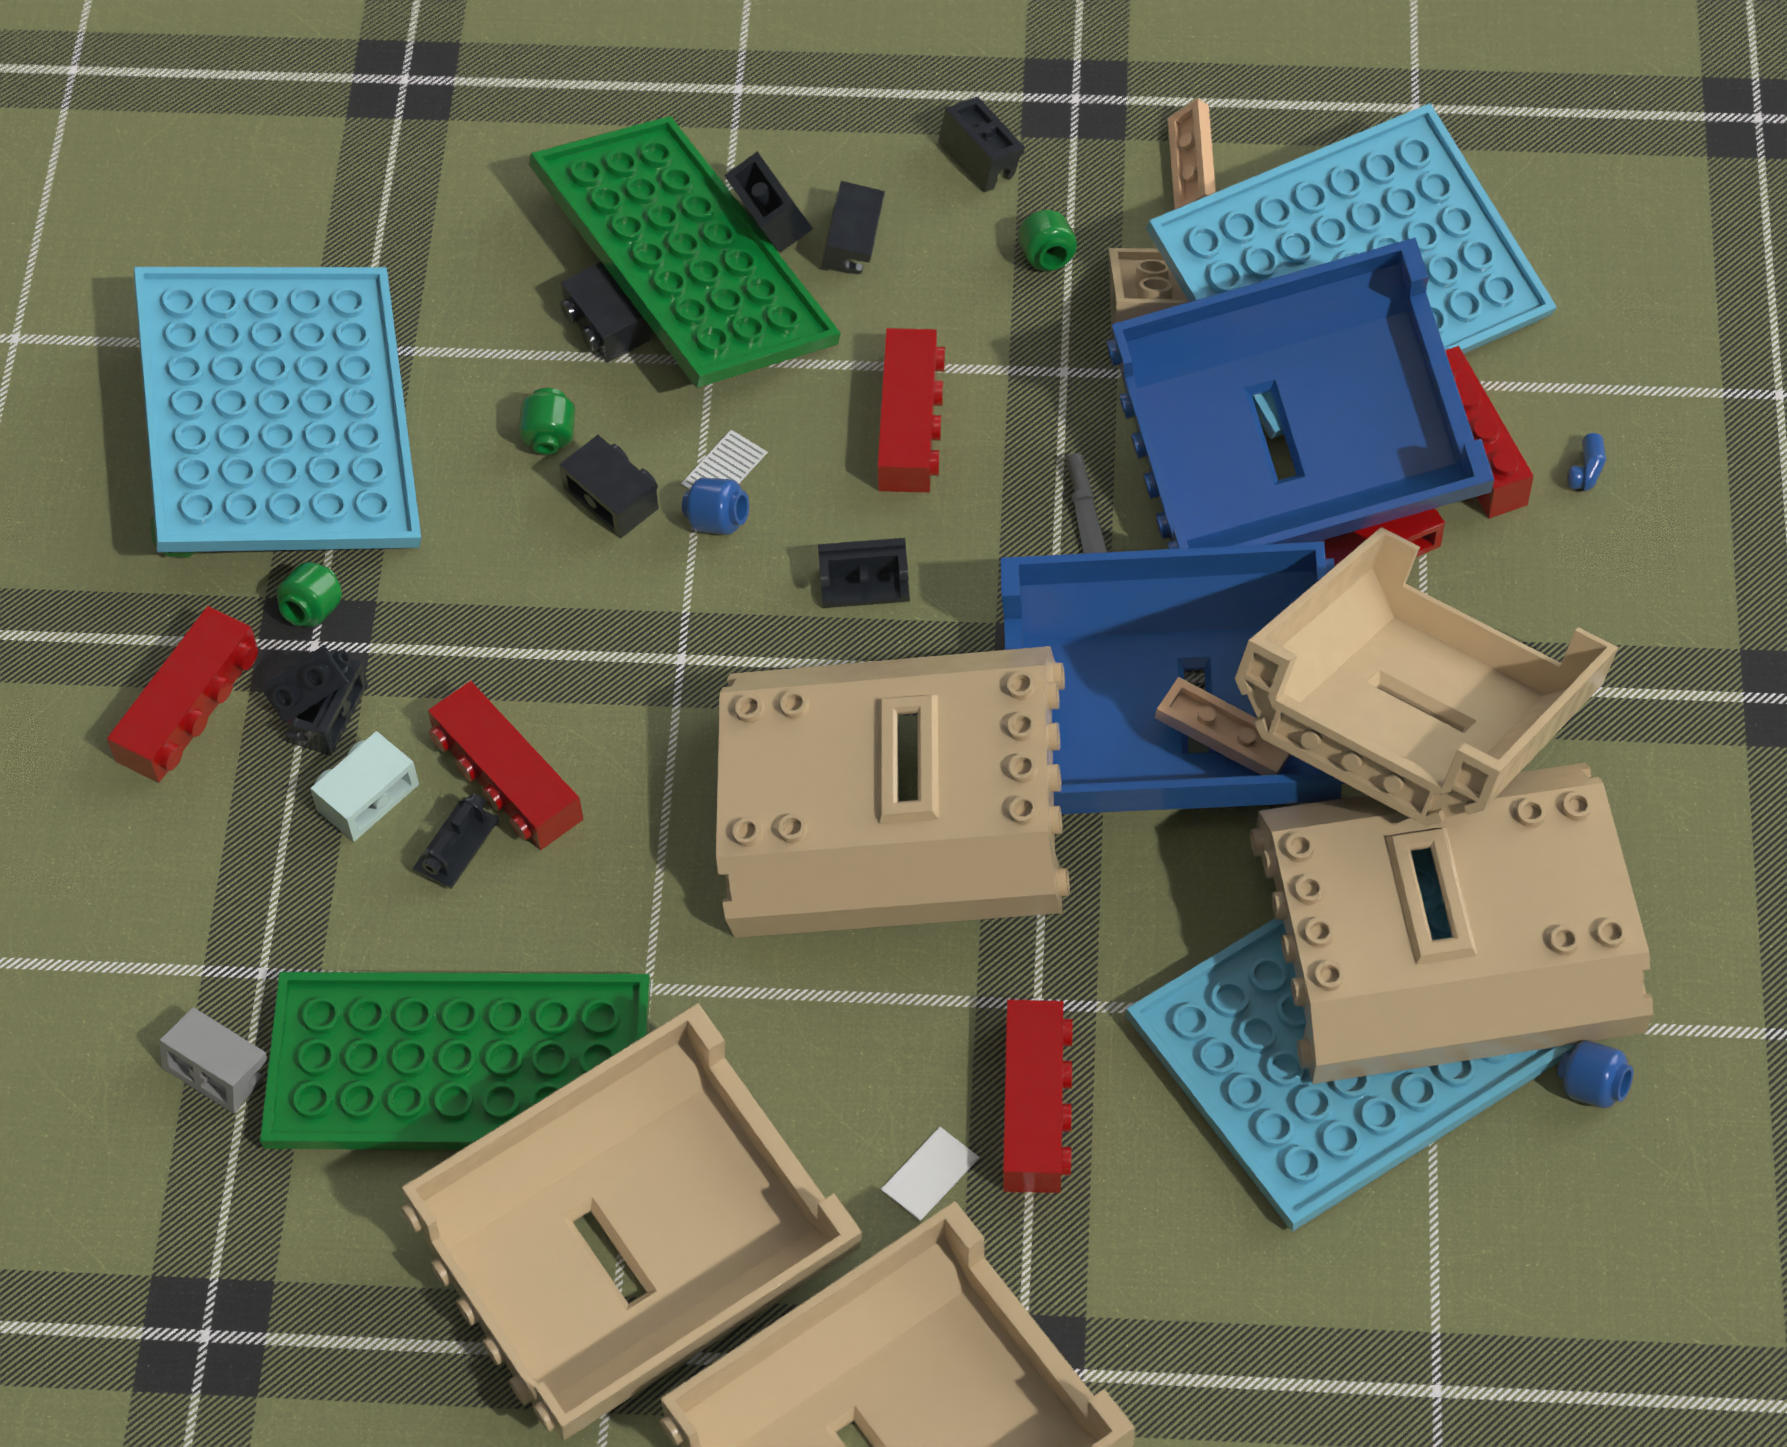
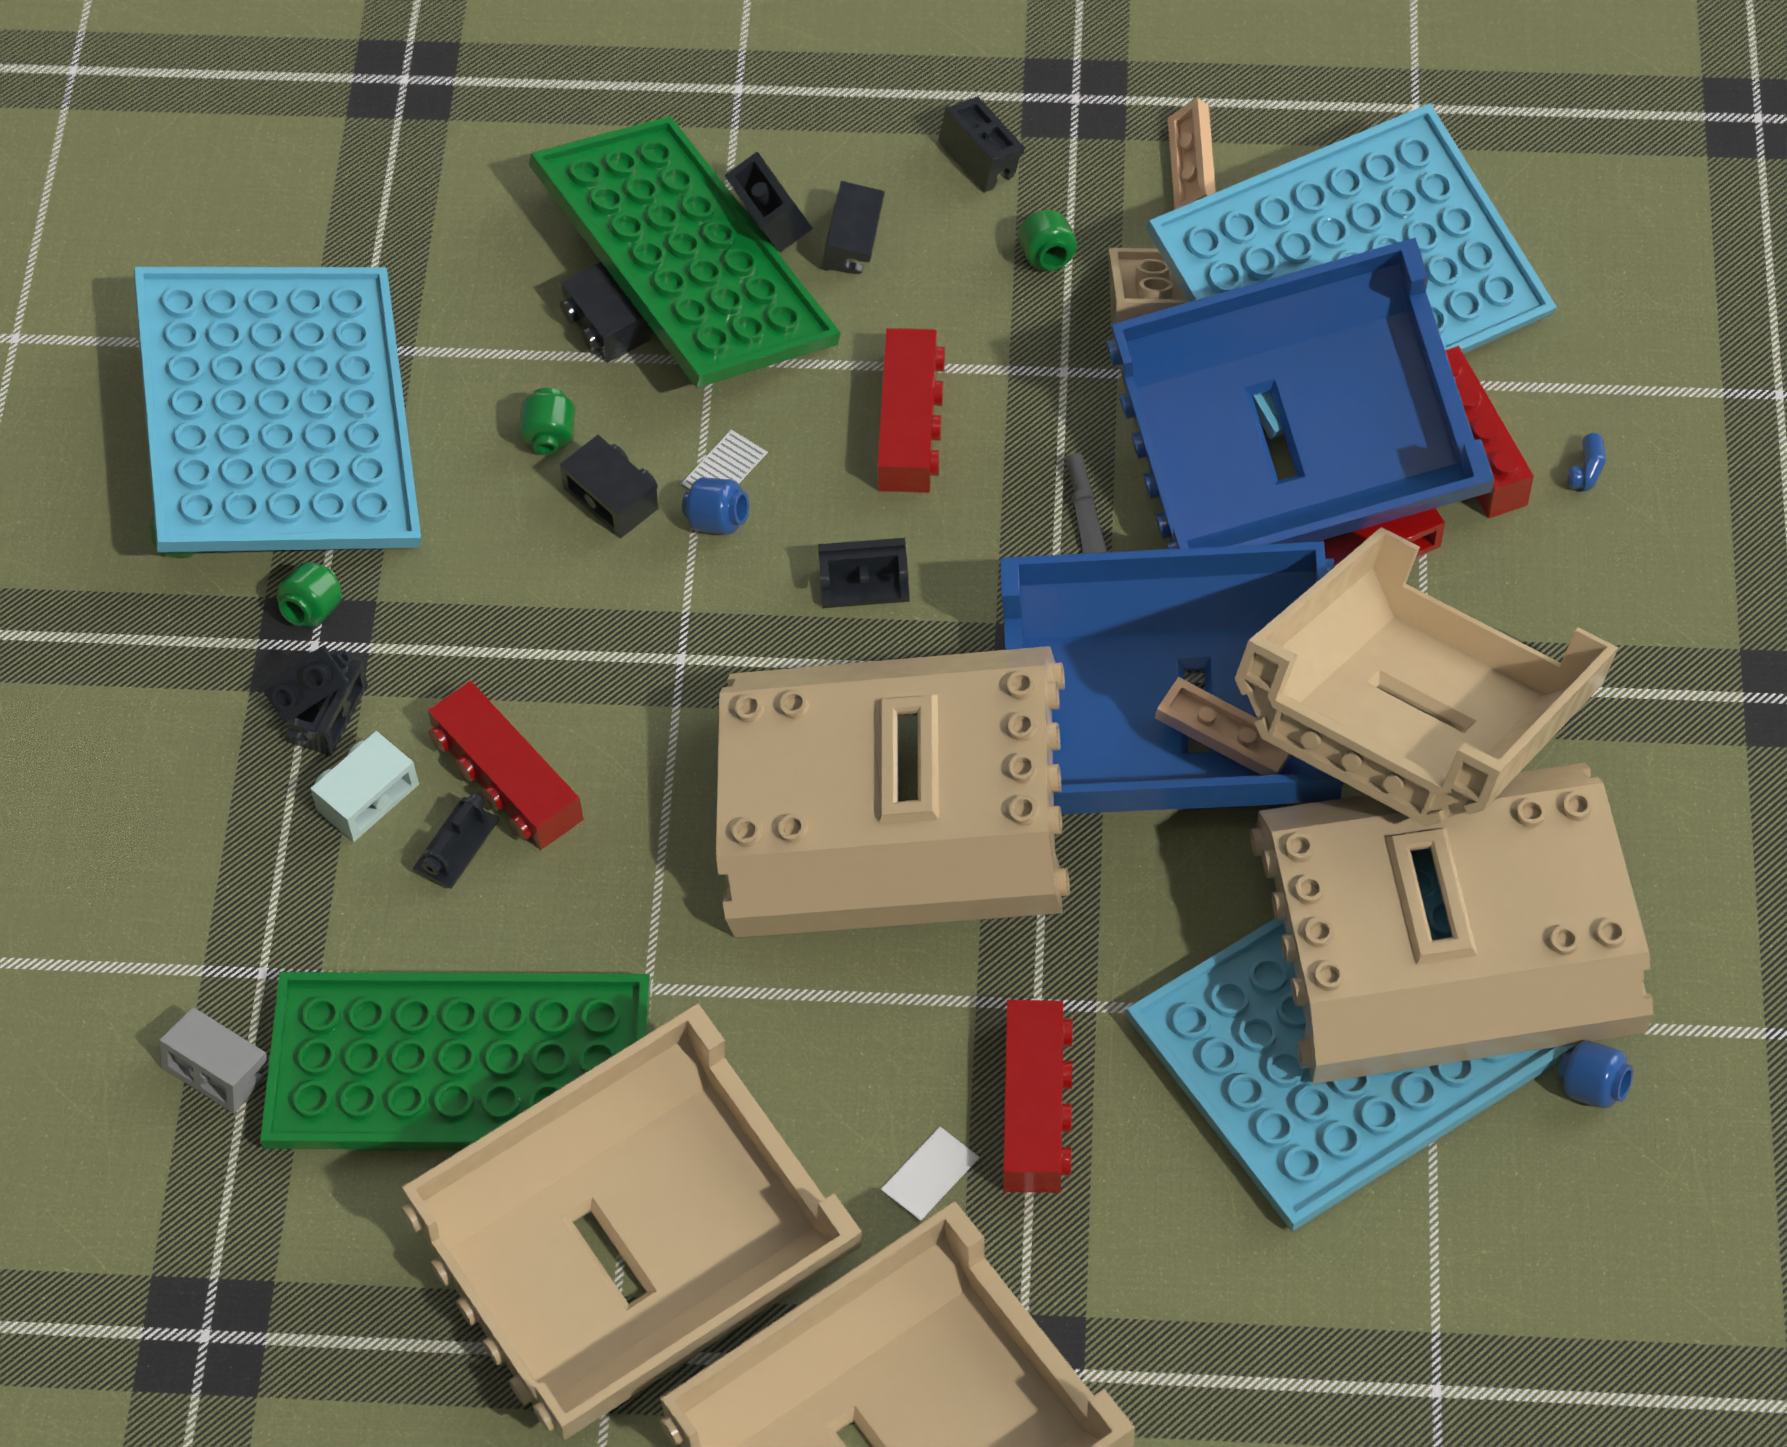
(183, 694): red brick -> none

